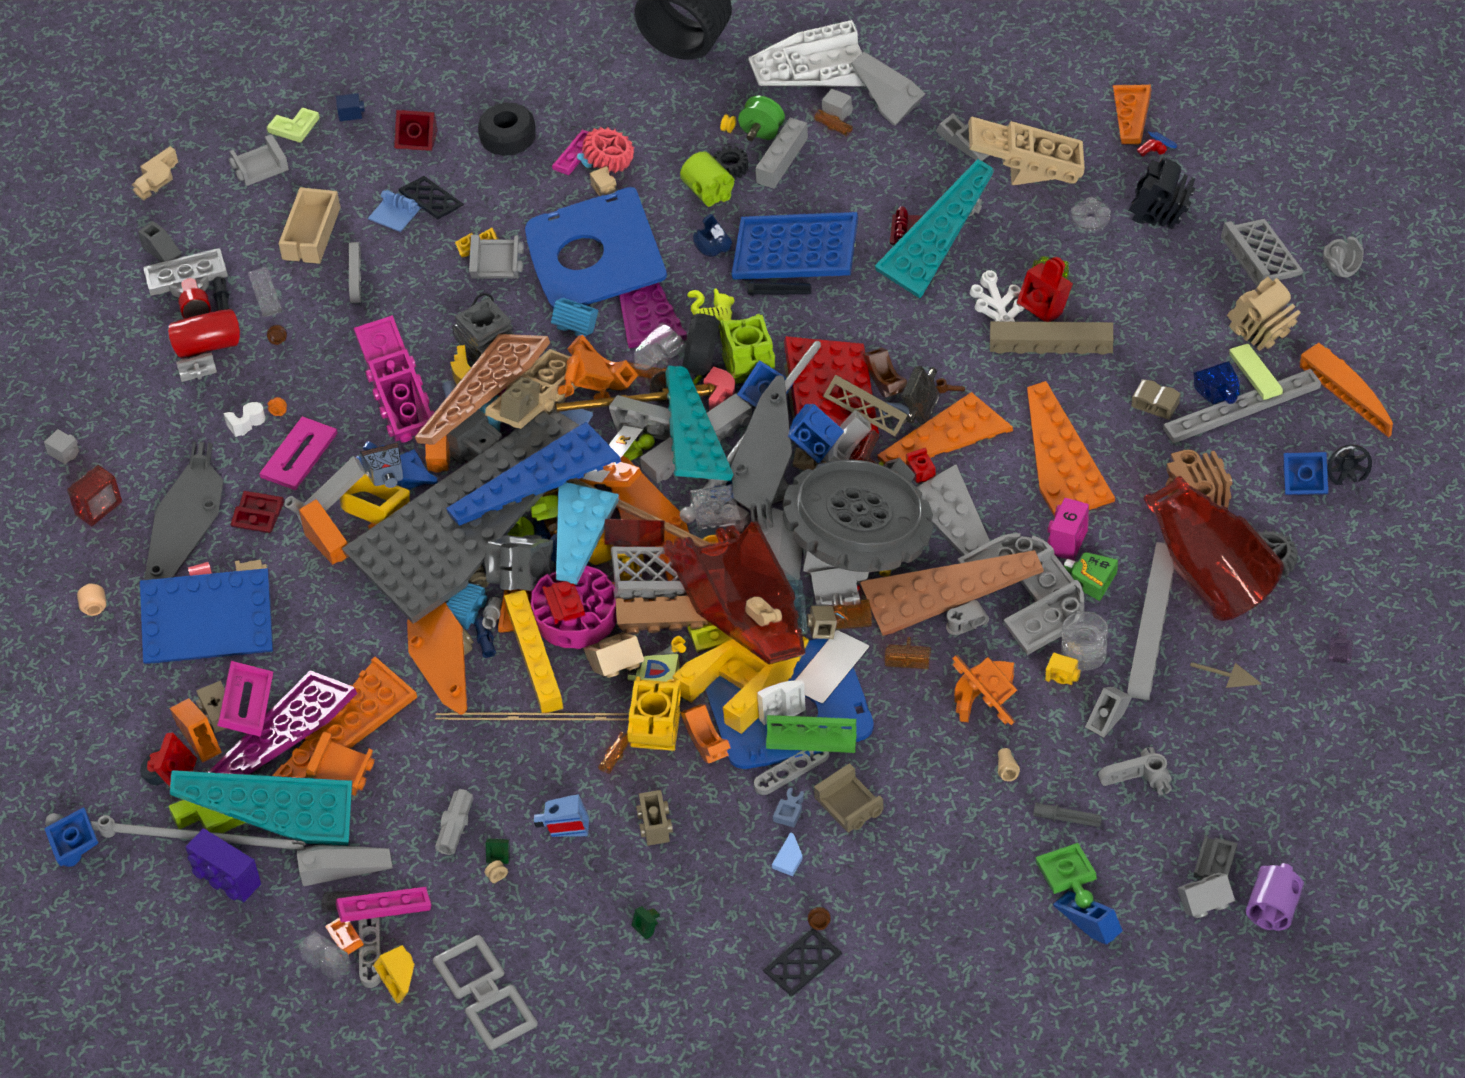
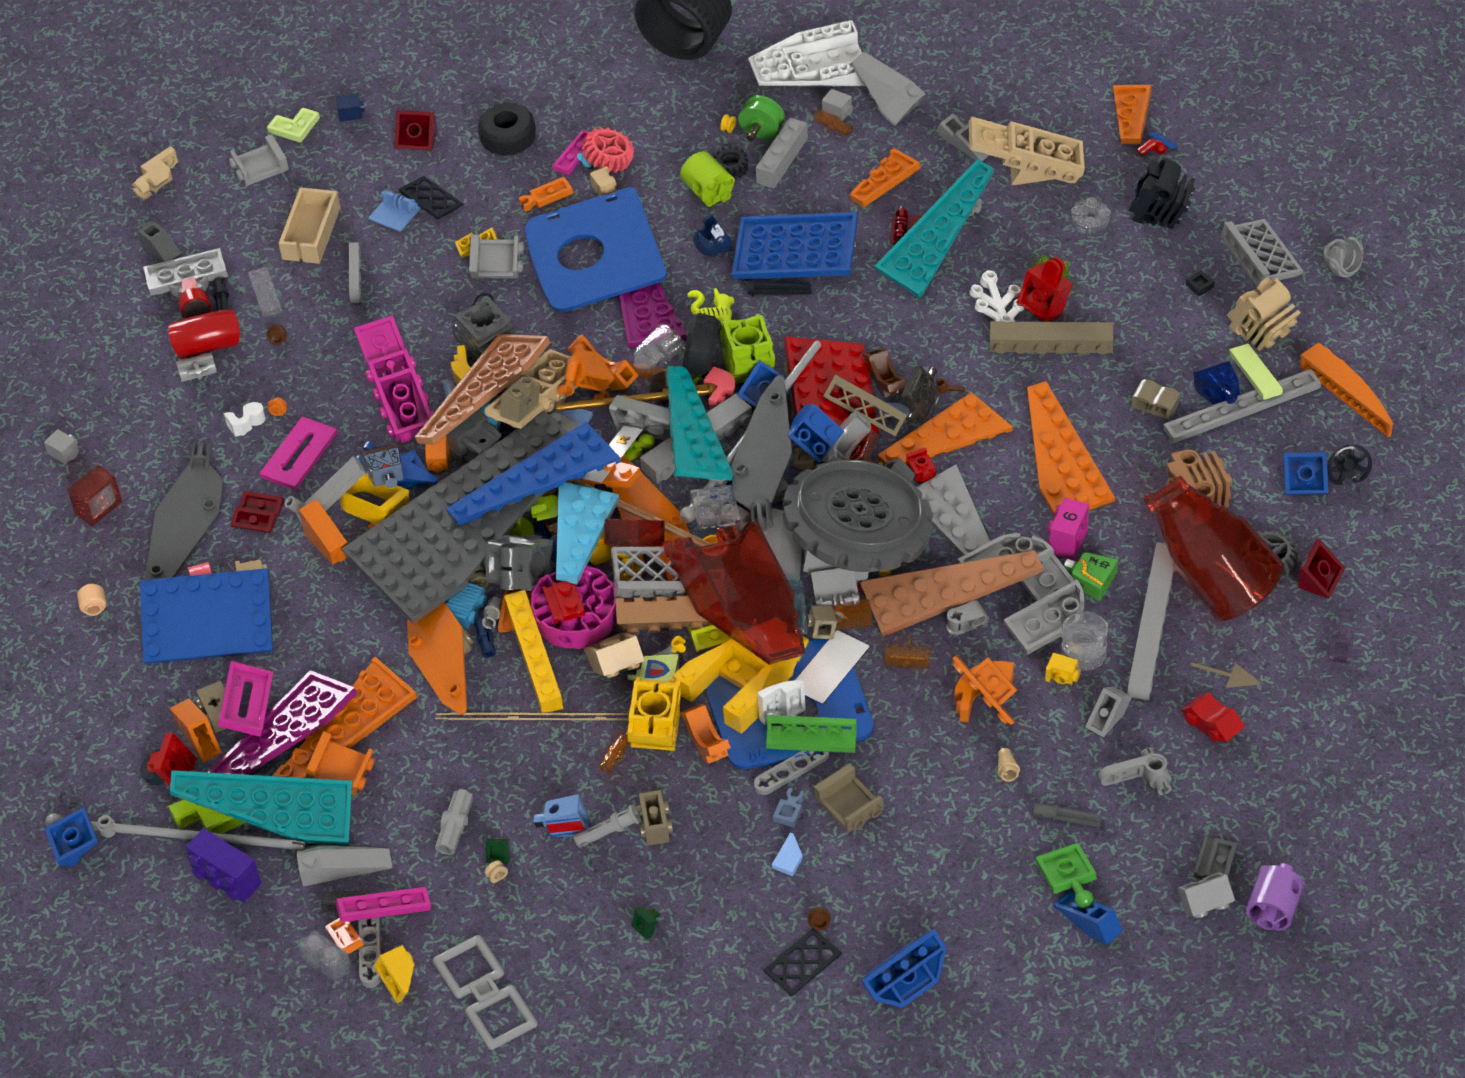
(546, 194): none -> orange plate
(574, 317): dark azure brick -> none
(616, 822): none -> light grey pin
(762, 612): tan plate -> none
(885, 177): none -> orange wing
(907, 971): none -> blue wedge
(1200, 283): none -> black plate
(1212, 718): none -> red brick
(1320, 571): none -> dark red slope

